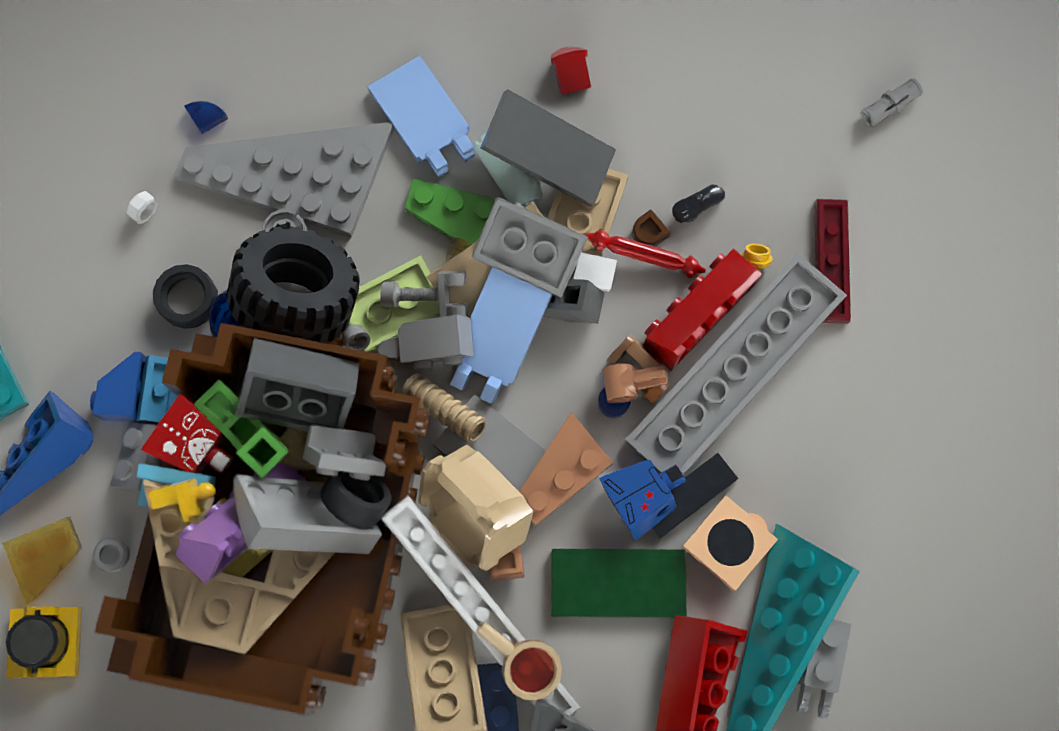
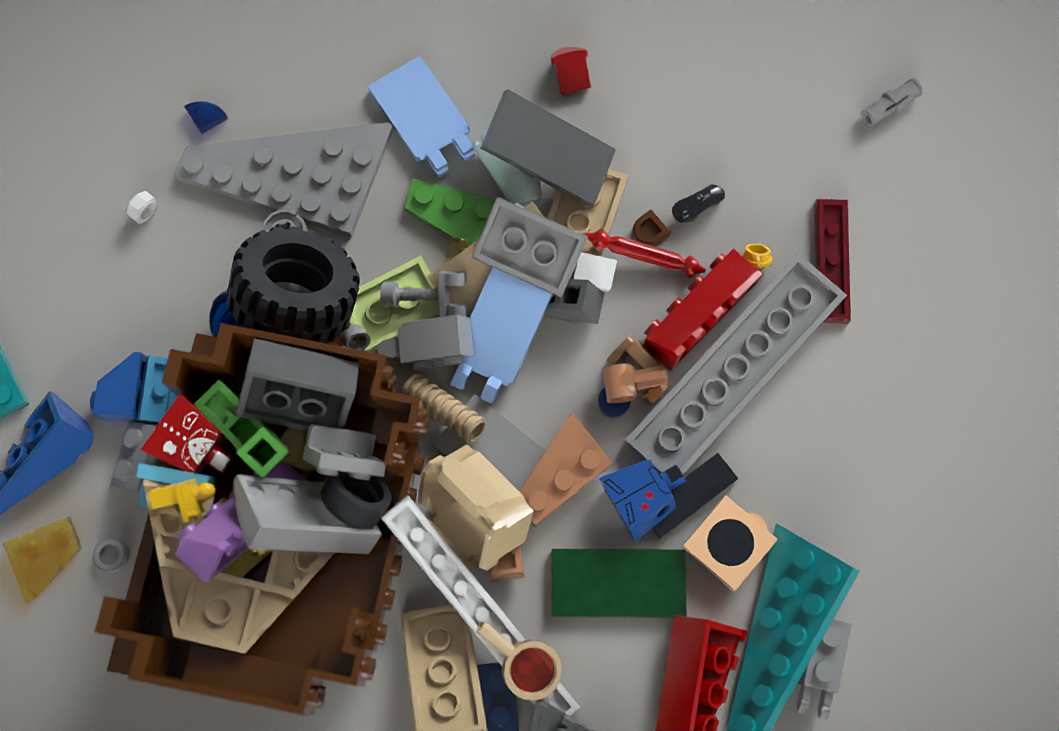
(40, 641): piece -> none
(168, 280): black tyre -> none

